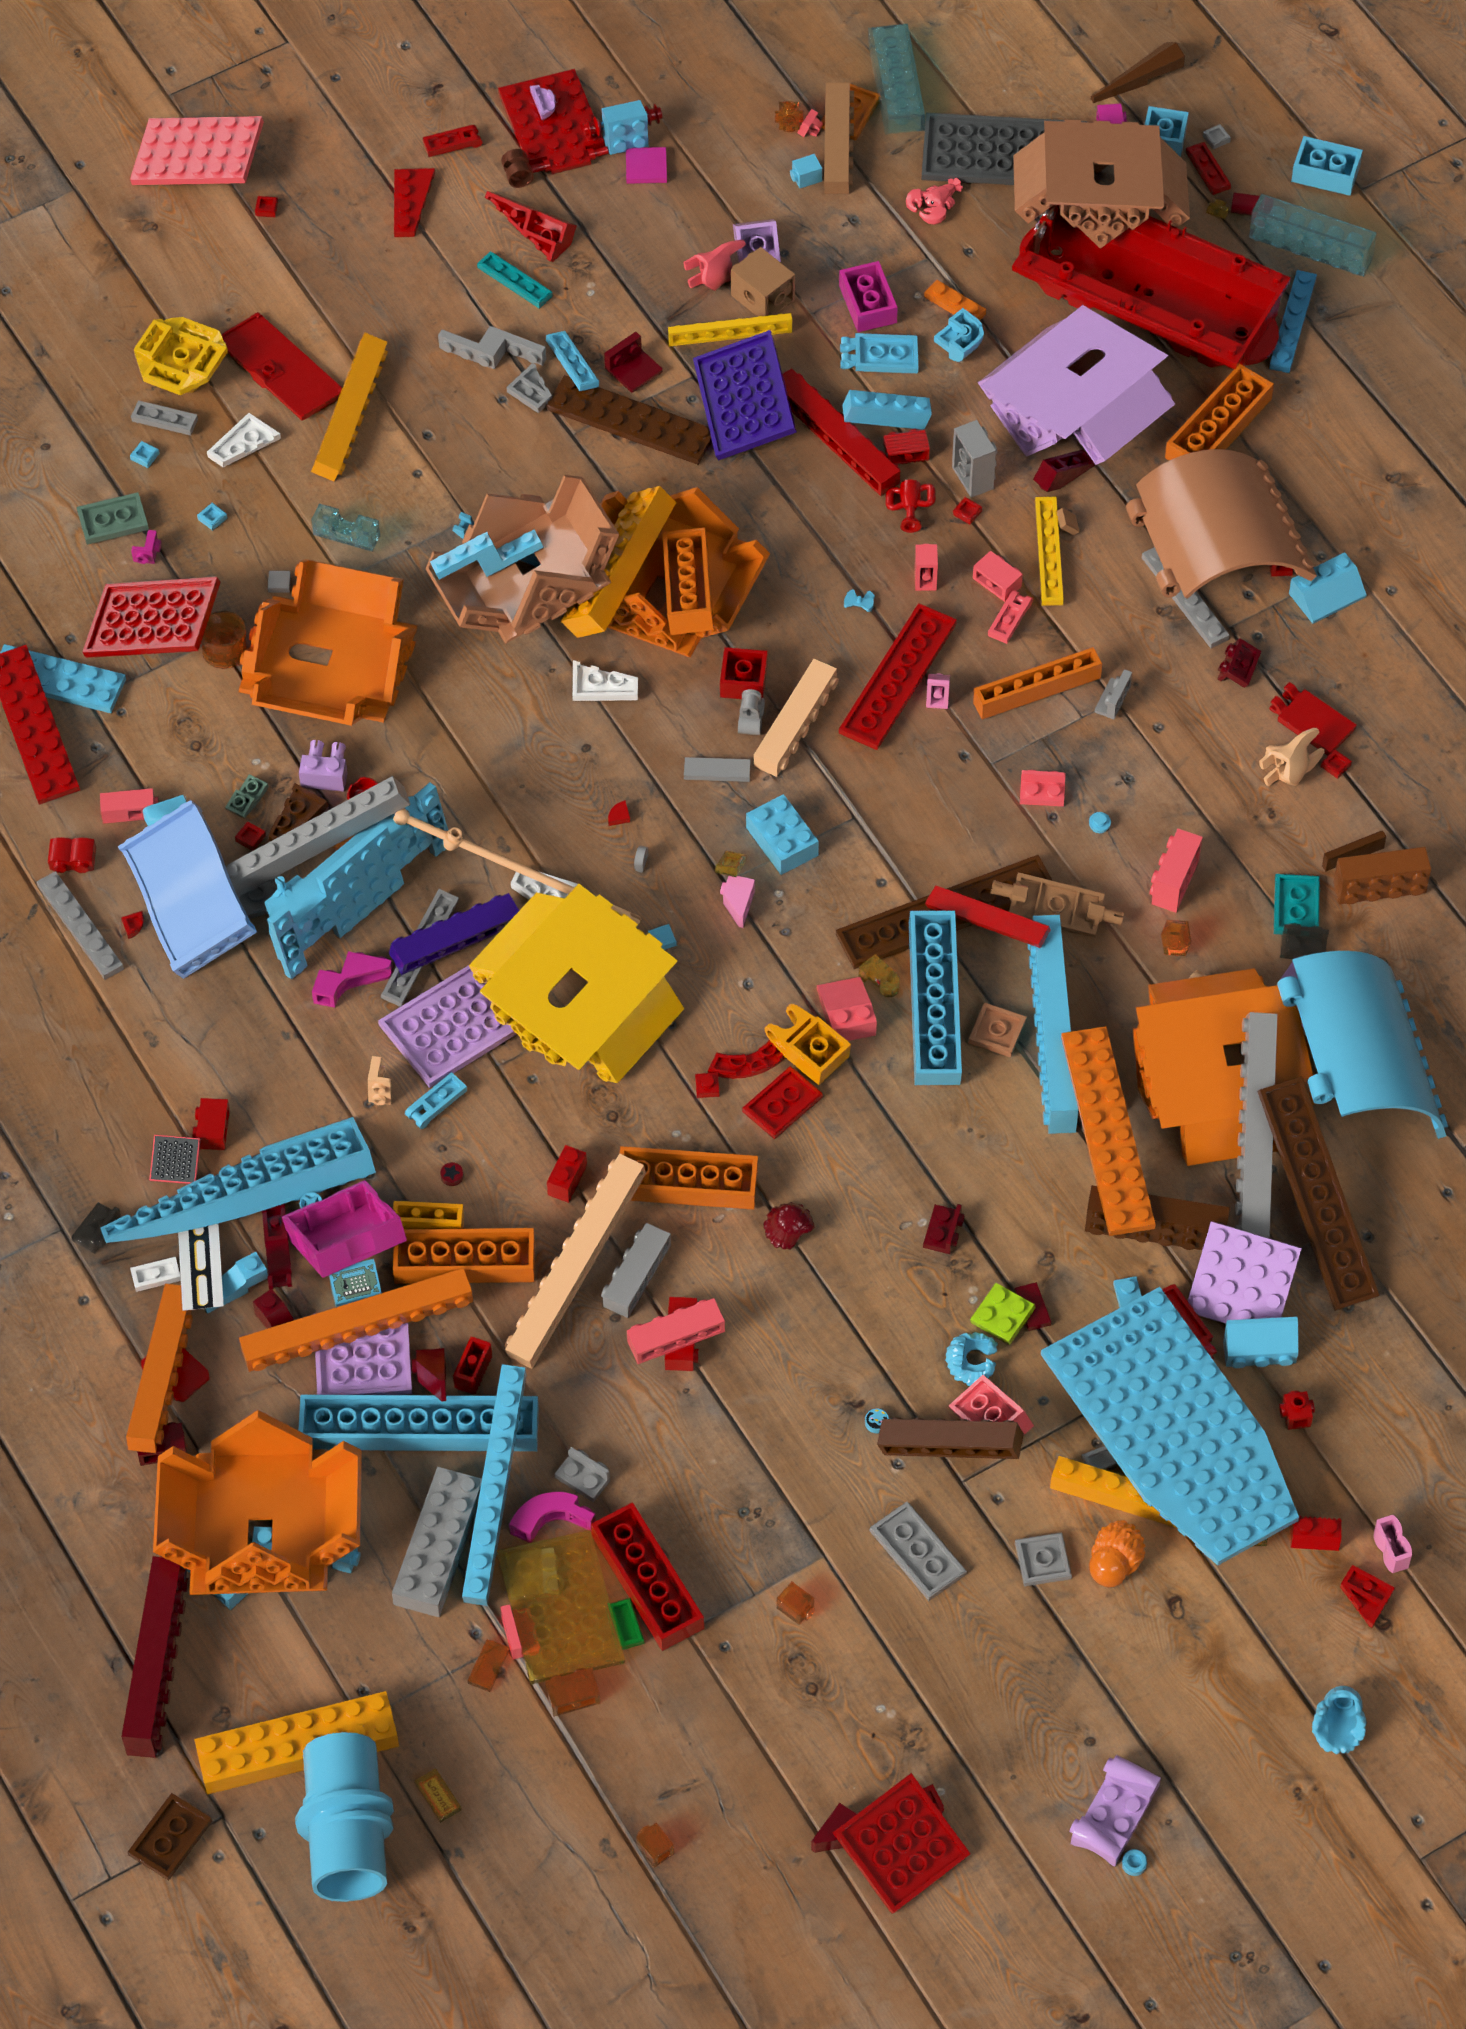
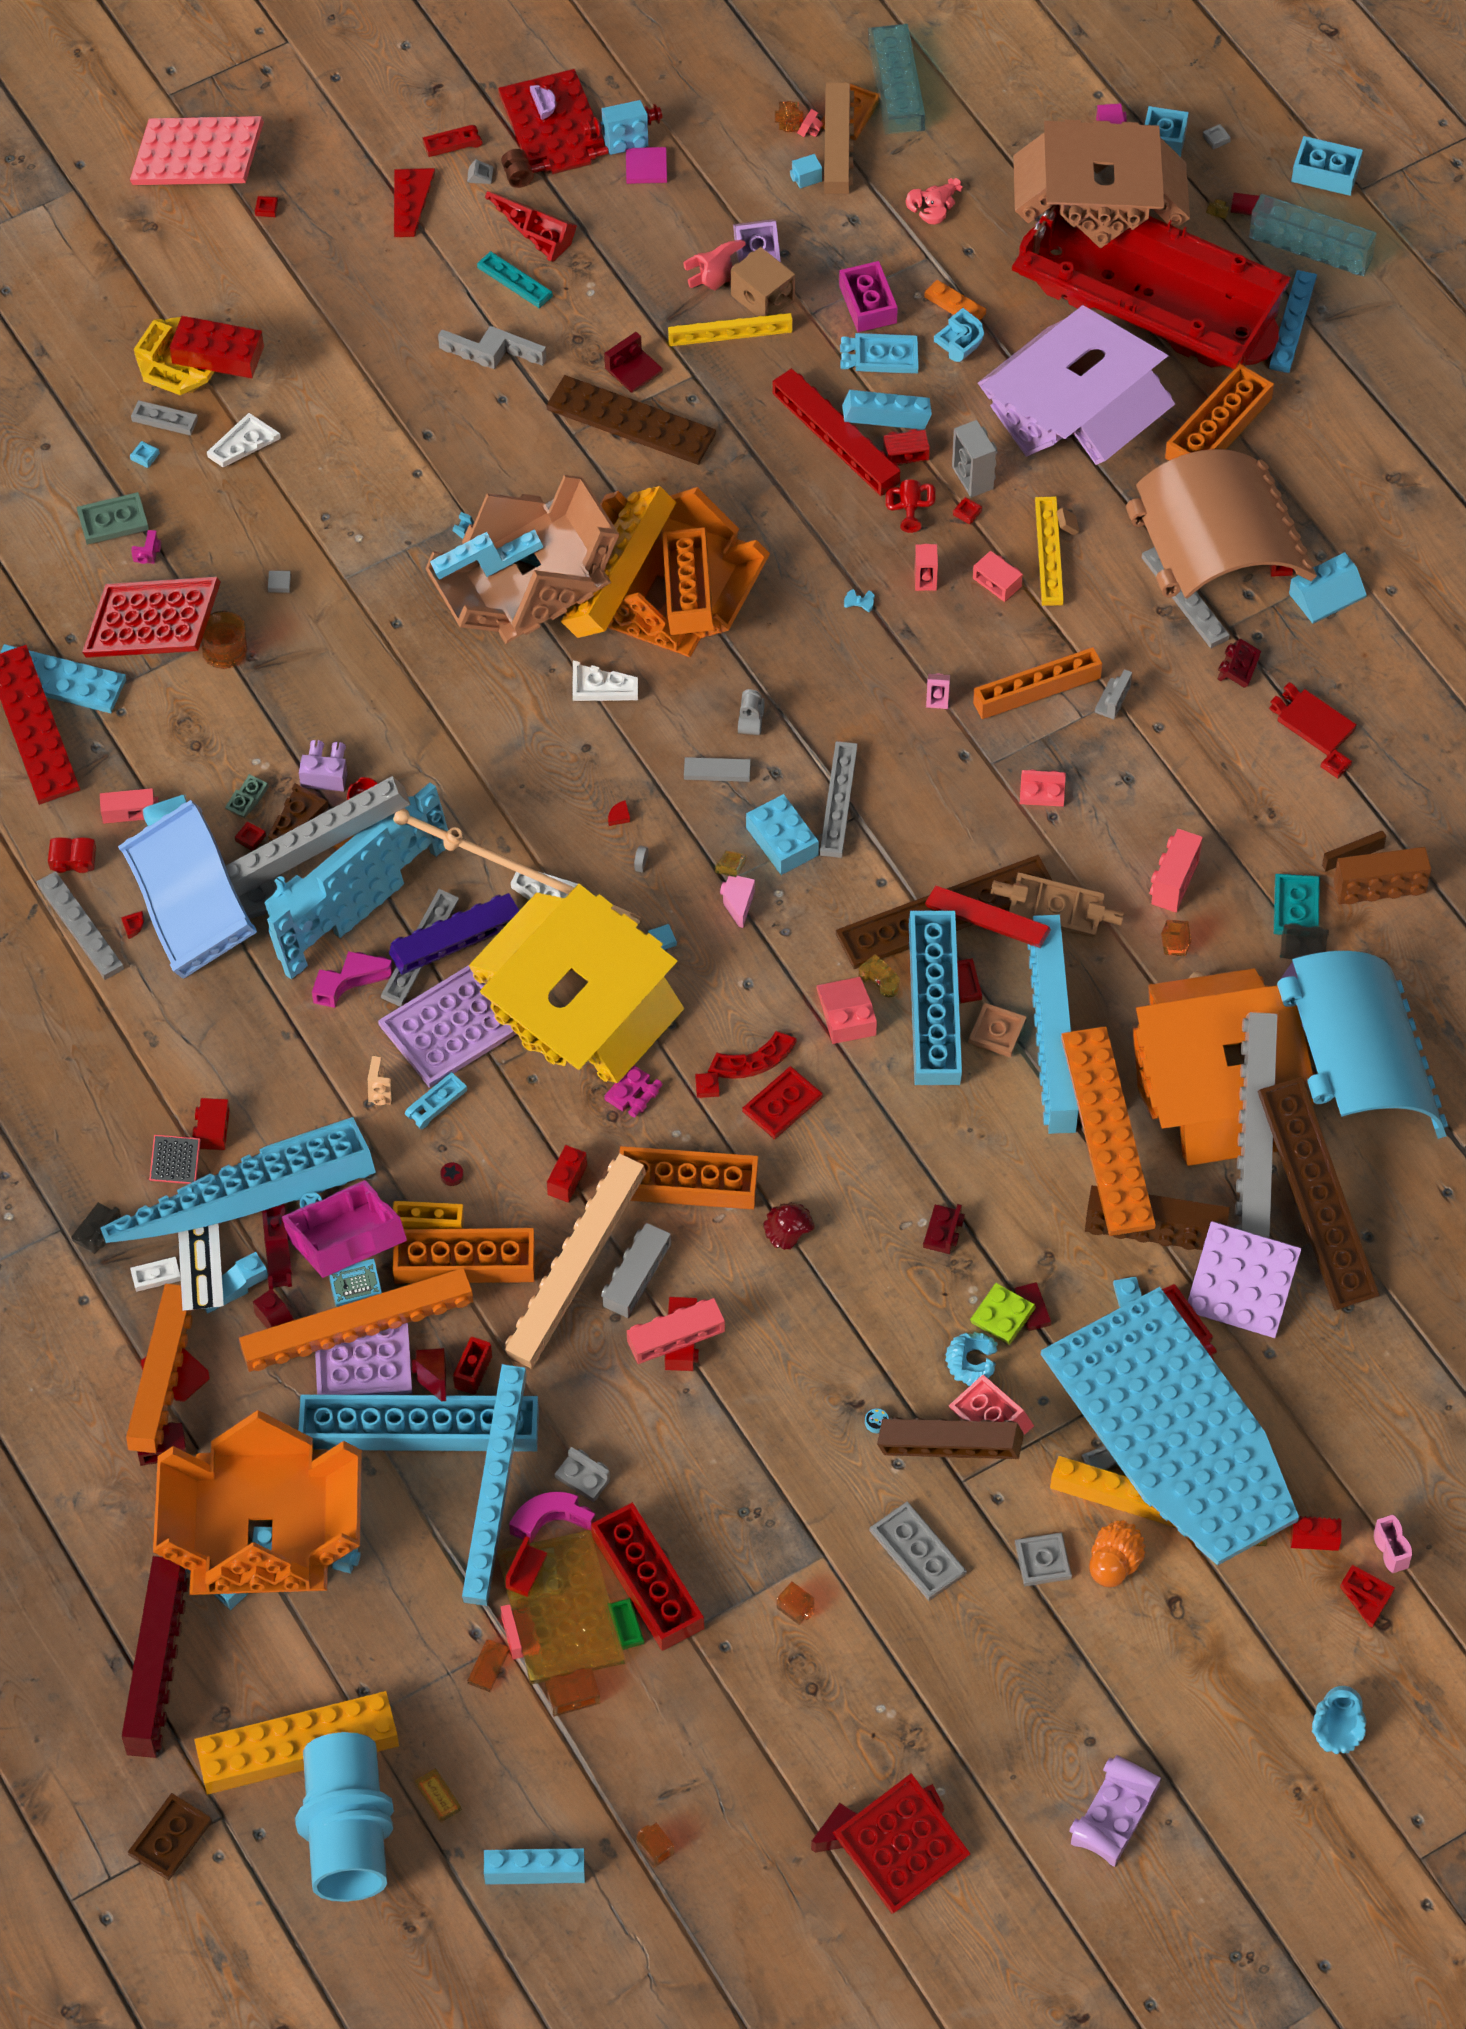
(212, 516): medium azure tile -> none
(216, 347): none -> red brick
(280, 366): red door -> none
(330, 525): clear light blue arch -> none
(339, 612): orange panel -> none
(349, 407): light orange brick -> none
(437, 1542): light grey brick -> none
(480, 173): none -> light grey slope
(525, 1568): none -> red panel
(530, 389): light grey wing -> none
(534, 1866): none -> medium azure brick
(572, 361): medium azure tile -> none
(624, 1092): none -> dark pink plate
(743, 671): red brick -> none
(744, 395): dark purple plate -> none
(795, 718): light nougat brick -> none
(809, 1044): light orange brick -> none
(838, 799): none -> light grey plate
(897, 676): red plate -> none
(968, 982): none -> red tile
(975, 146): dark grey plate -> none
(1009, 616): coral plate -> none
(1062, 469): dark red slope -> none
(1099, 822): medium azure plate -> none
(1134, 1862): medium azure tile -> none
(1160, 61): reddish brown wedge -> none
(1208, 168): red tile -> none
(1261, 1342): medium azure slope -> none
(1291, 759): light nougat piece -> none
(1297, 1410): red brick -> none

